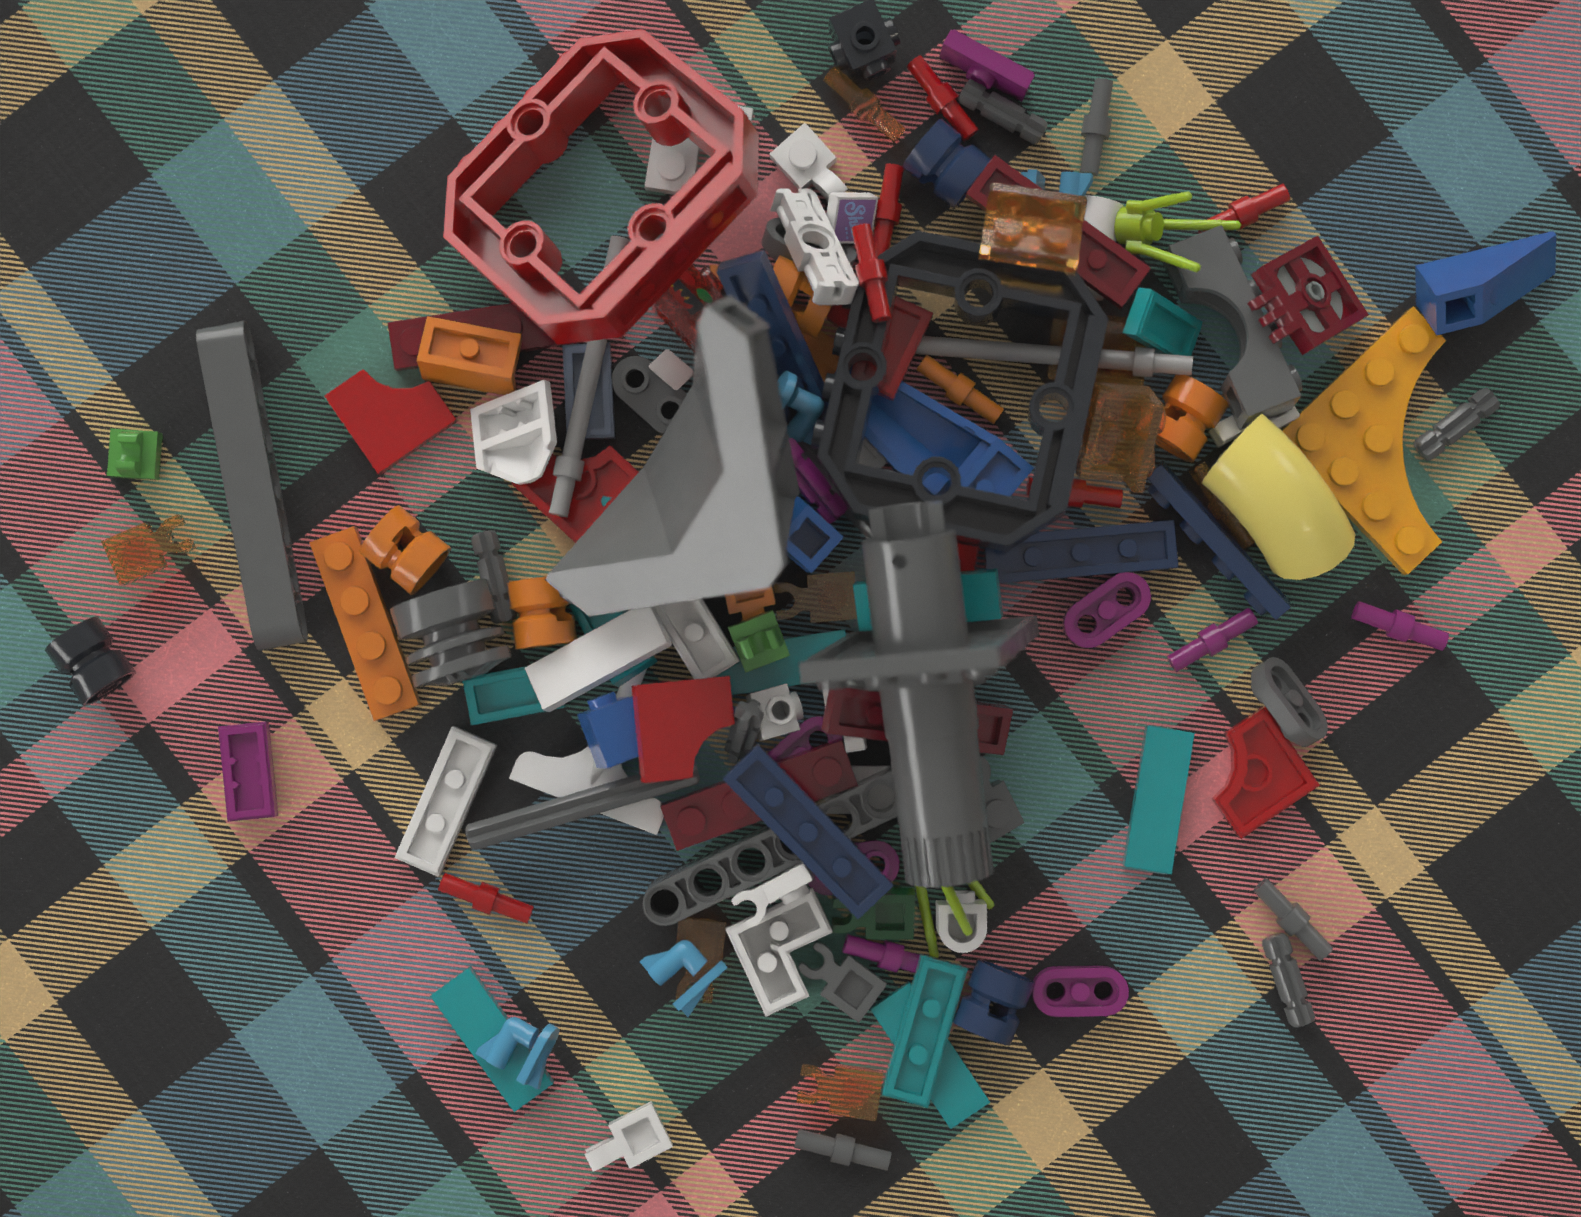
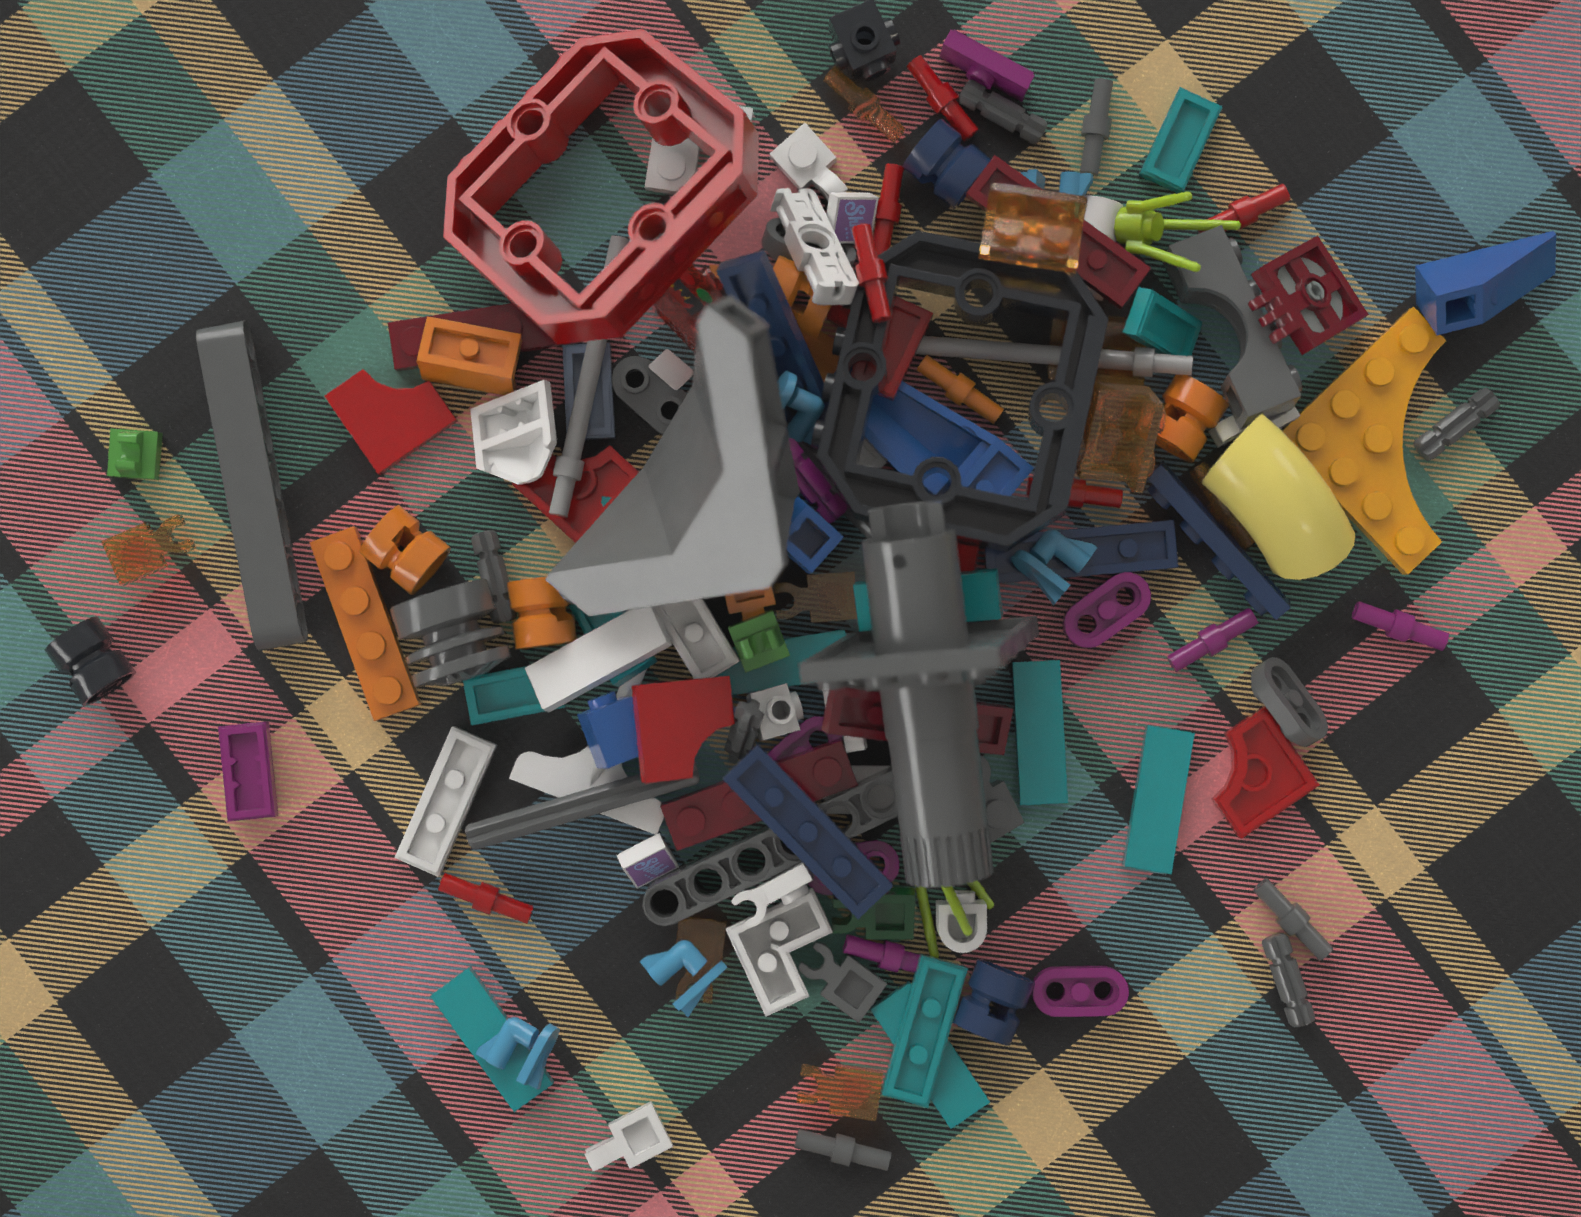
(647, 860): none -> tile
(1039, 732): none -> teal tile
(1052, 543): none -> dark azure piece
(1180, 140): none -> teal tile

